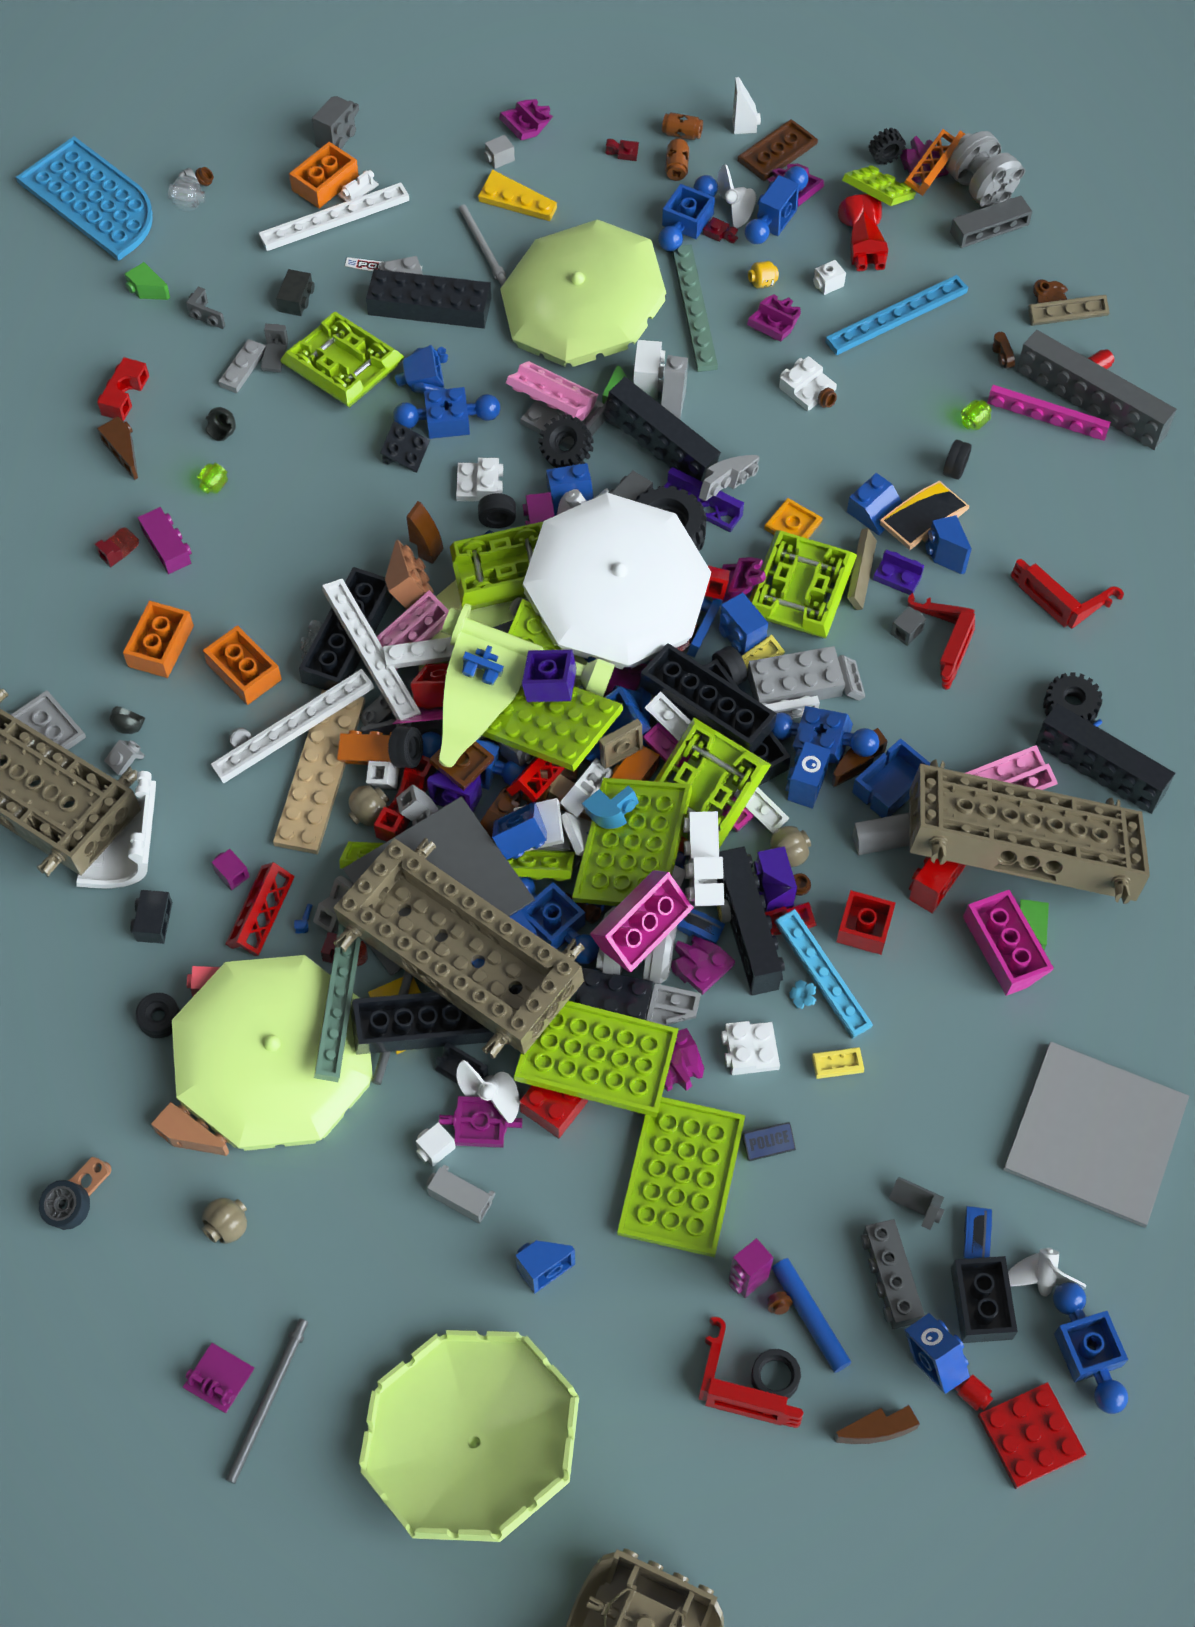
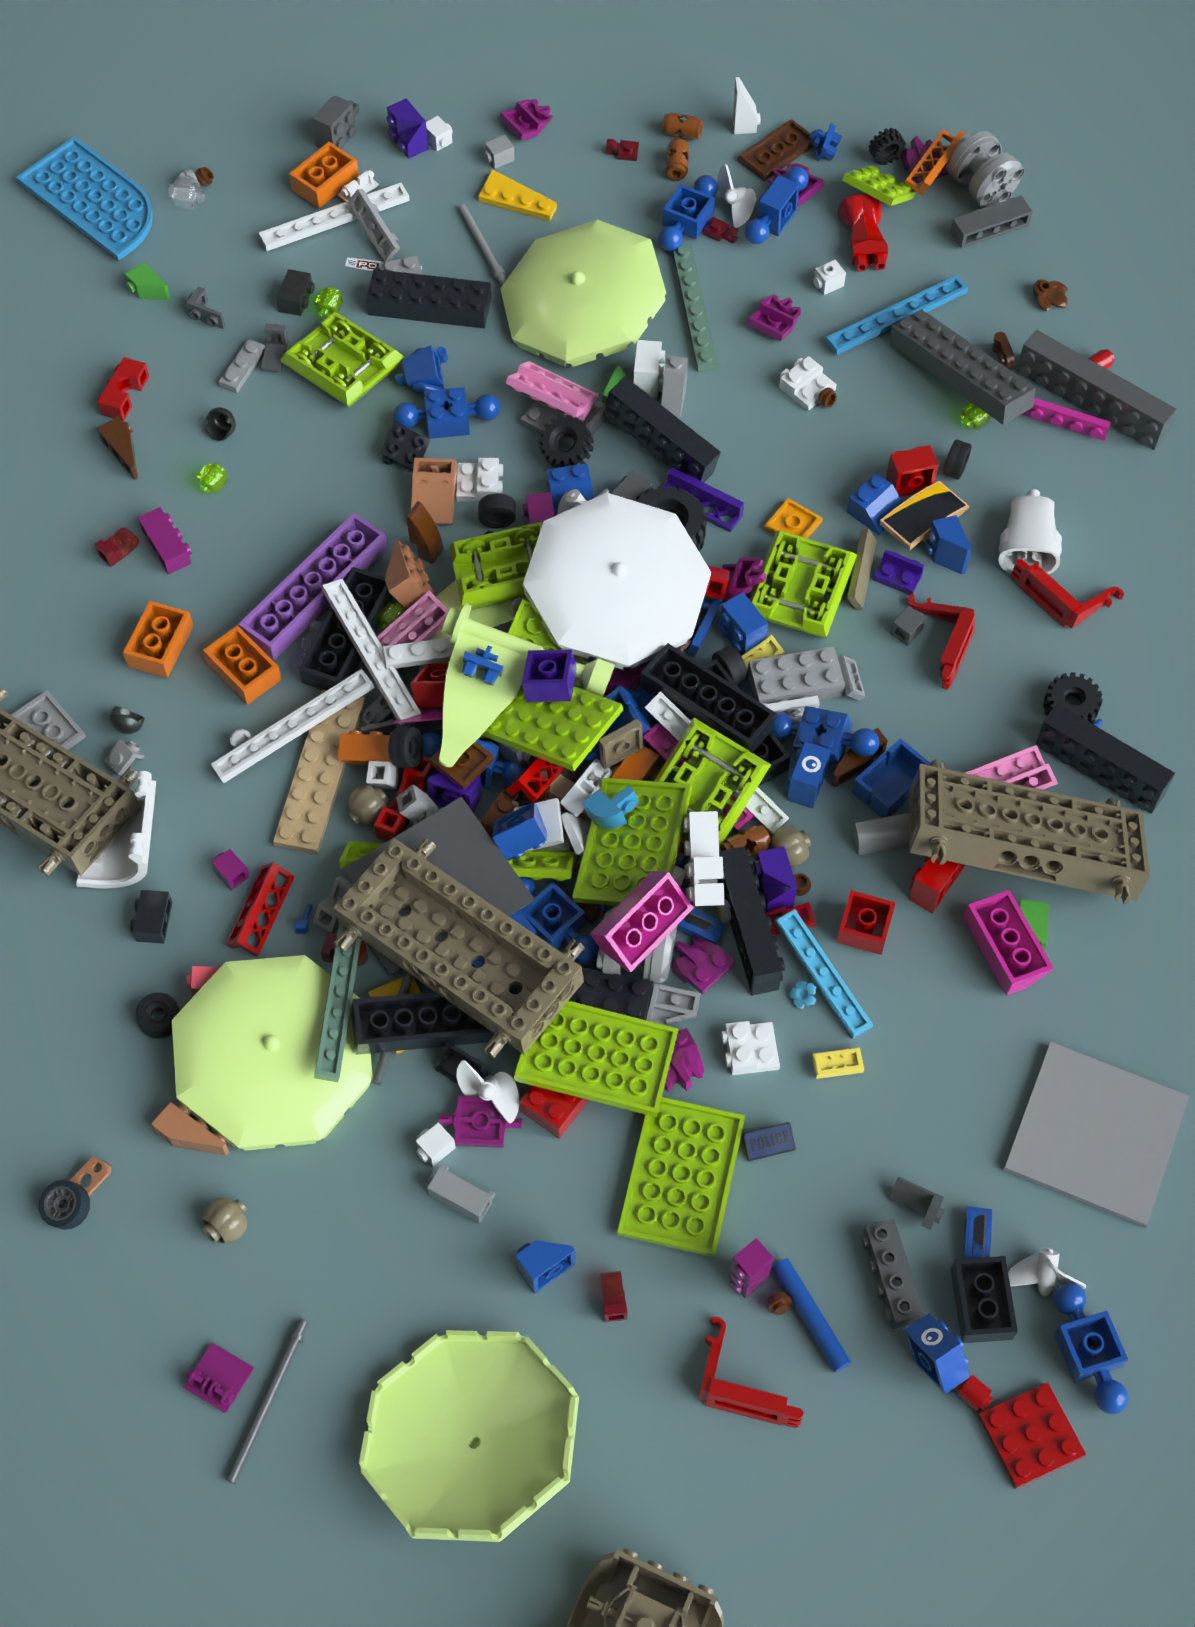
(300, 597): none -> medium lavender brick
(328, 301): none -> clear neon green head
(374, 225): none -> light grey hinge
(390, 613): none -> clear neon green head
(407, 128): none -> dark purple slope
(435, 487): none -> nougat slope
(438, 133): none -> white brick
(613, 1297): none -> leg
(728, 473): light grey slope -> none
(756, 837): none -> dark orange piece
(763, 274): yellow head -> none
(786, 1358): black tyre -> none
(825, 141): none -> blue hips
(878, 1428): reddish brown slope -> none
(912, 470): none -> red brick
(962, 366): none -> dark grey brick
(1031, 534): none -> white torso
(1068, 310): dark tan tile -> none

